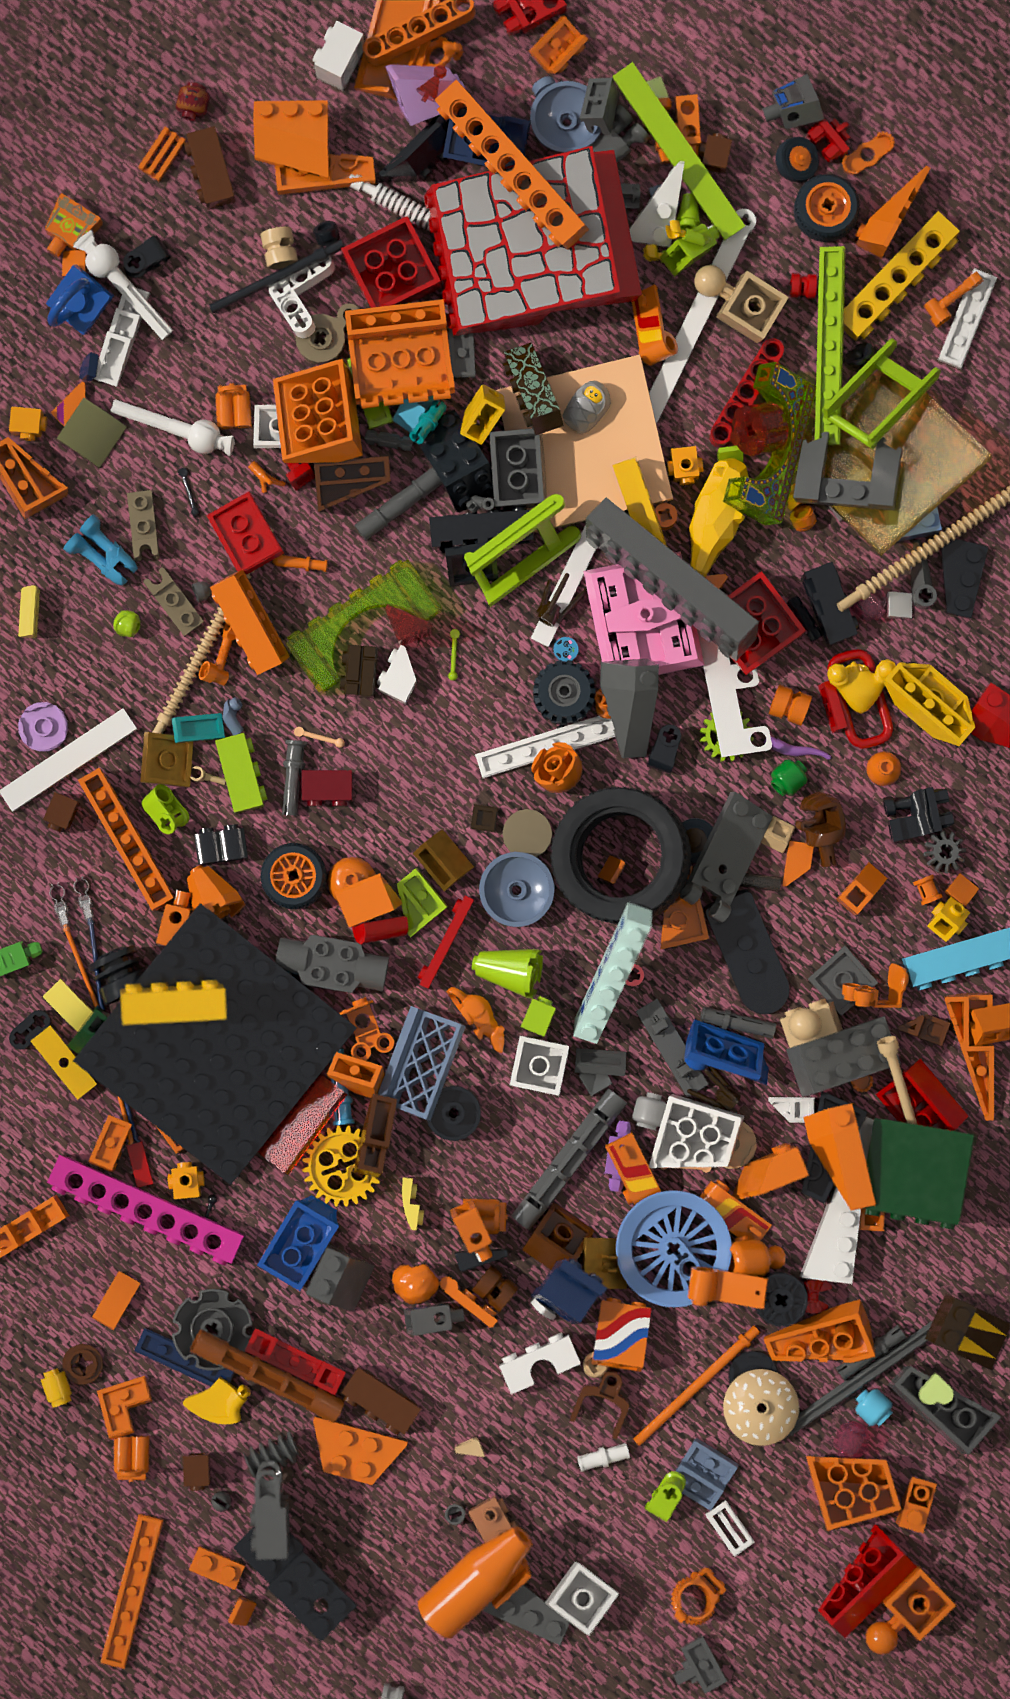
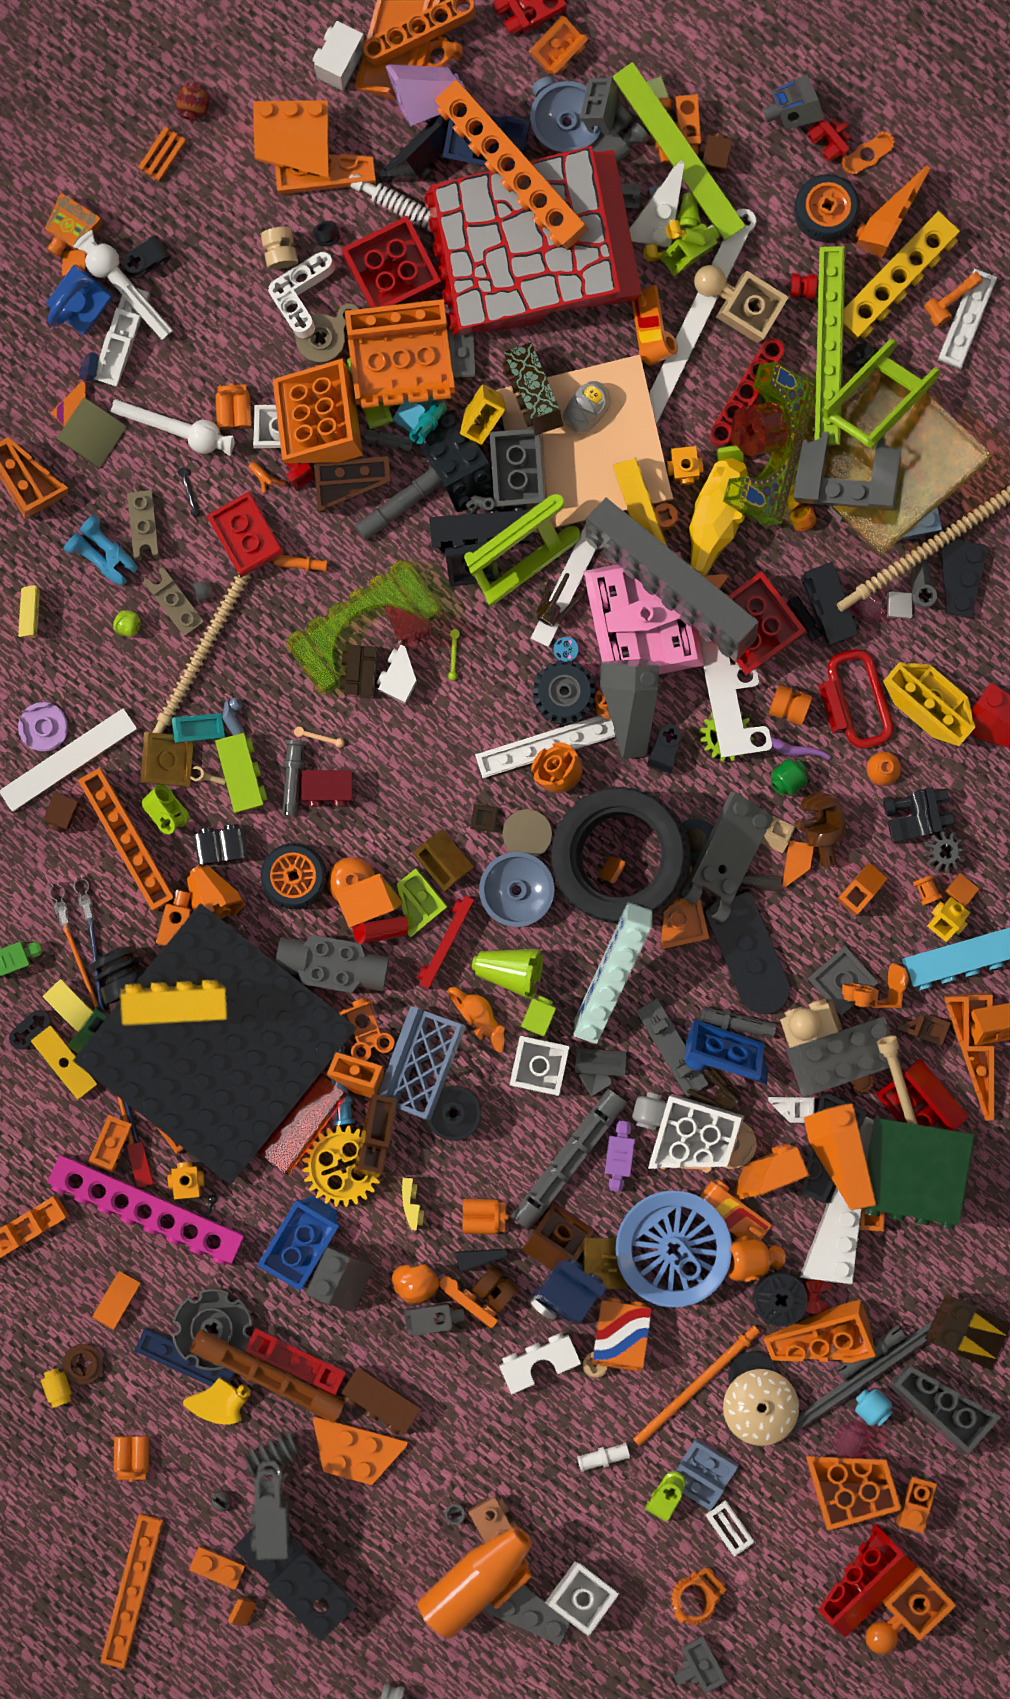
(27, 423): light orange brick -> none
(117, 1401): orange tile -> none
(196, 1470): reddish brown brick -> none
(209, 168): reddish brown brick -> none
(215, 672): orange brick -> none
(249, 622): orange brick -> none
(320, 255): black bar -> none
(429, 89): clear red piece -> none
(469, 1222): orange torso -> none
(470, 1447): tan slope -> none
(606, 1391): reddish brown piece -> none
(632, 1169): orange door -> none
(636, 982): coral bush -> none
(726, 1286): orange door -> none
(797, 159): black wheel -> none
(858, 684): yellow head -> none
(936, 1391): yellowish green tile -> none

